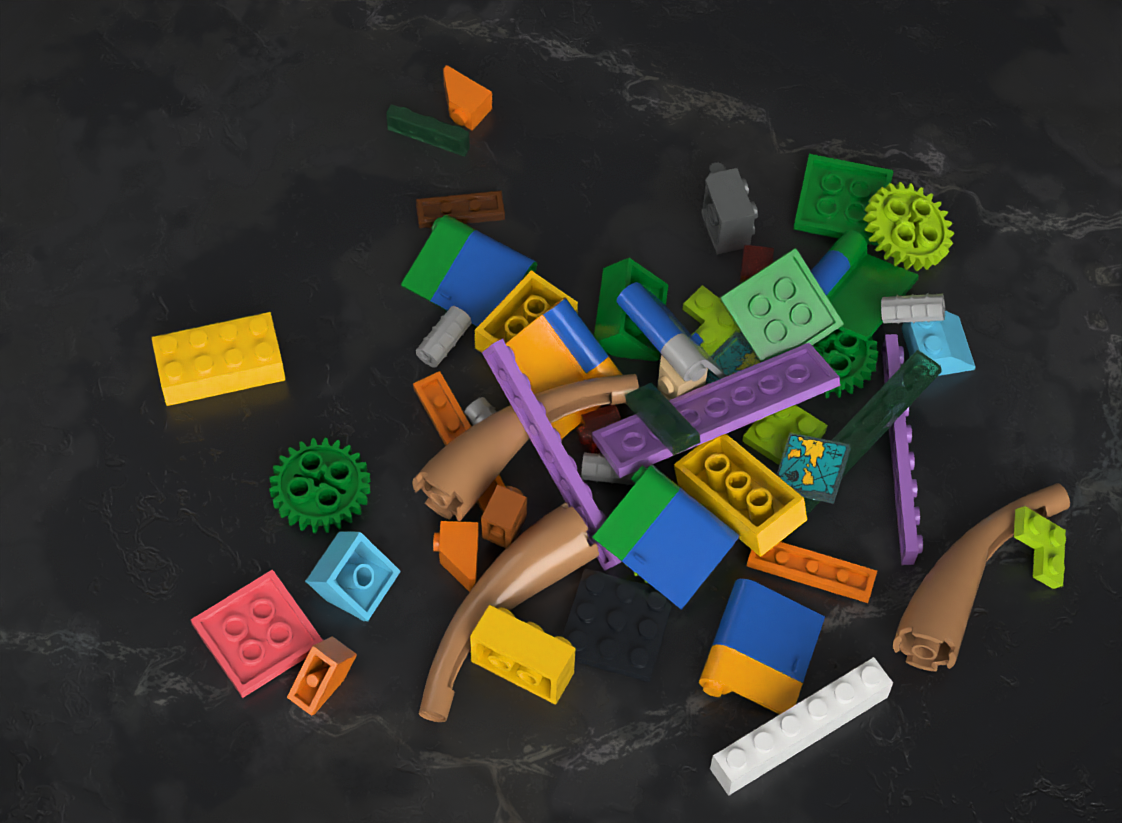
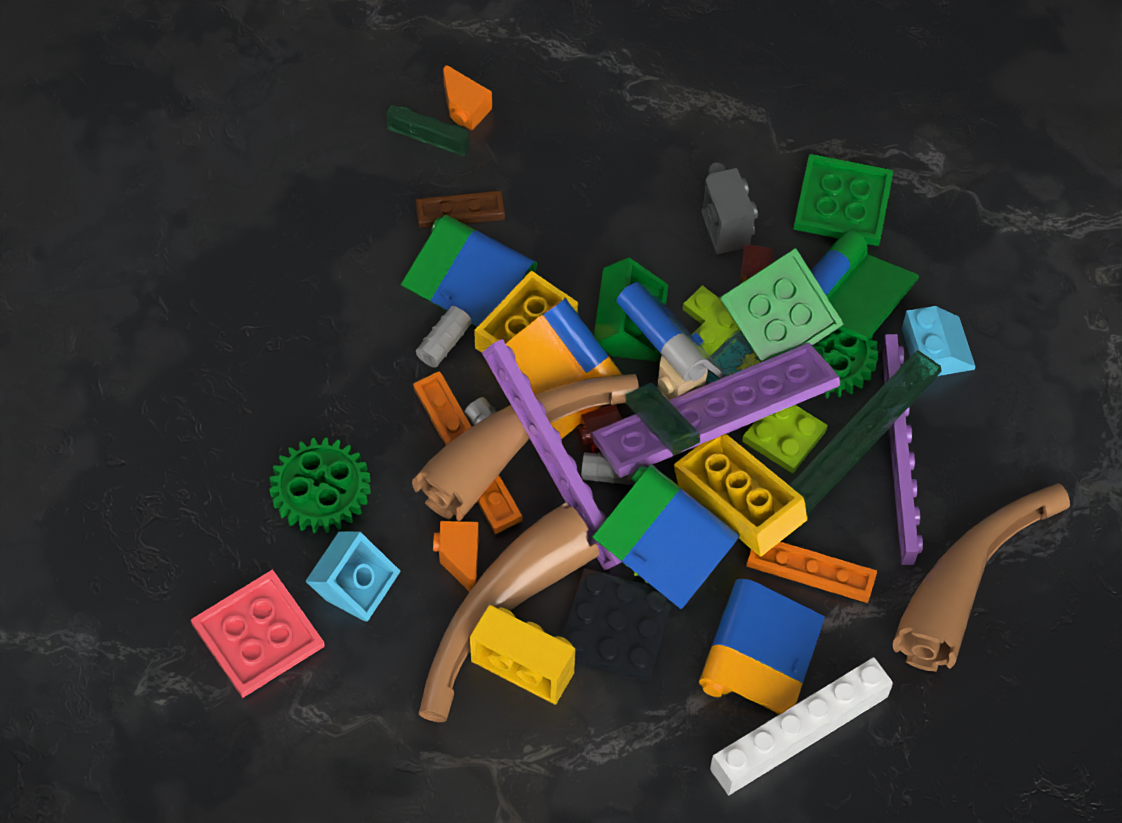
(218, 358): yellow brick -> none
(321, 674): orange slope -> none
(504, 516): dark orange brick -> none
(813, 466): tile -> none
(908, 226): lime gear -> none
(913, 308): light grey axle -> none
(1048, 545): lime plate -> none

